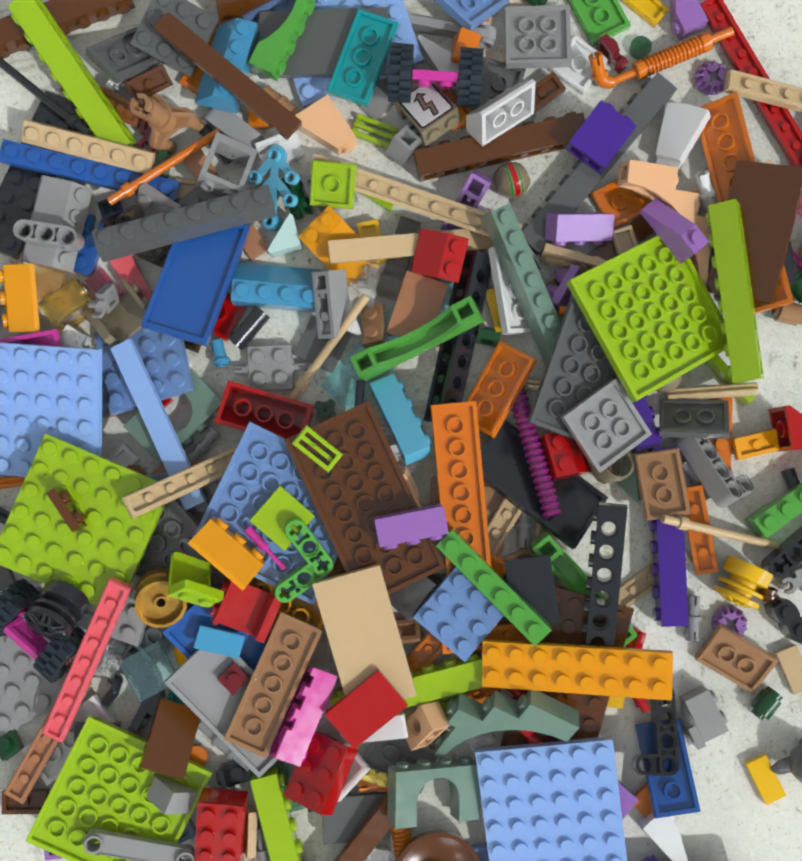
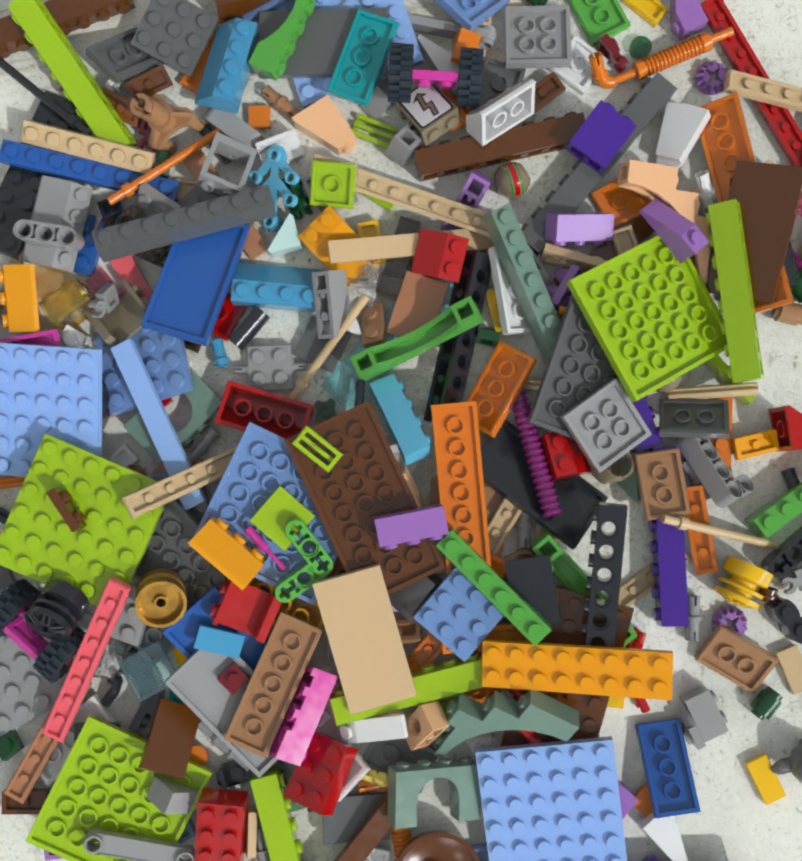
(191, 581): lime bracket -> none
(227, 75): reddish brown tile -> none
(366, 708): red tile -> none
(659, 752): black beam -> none

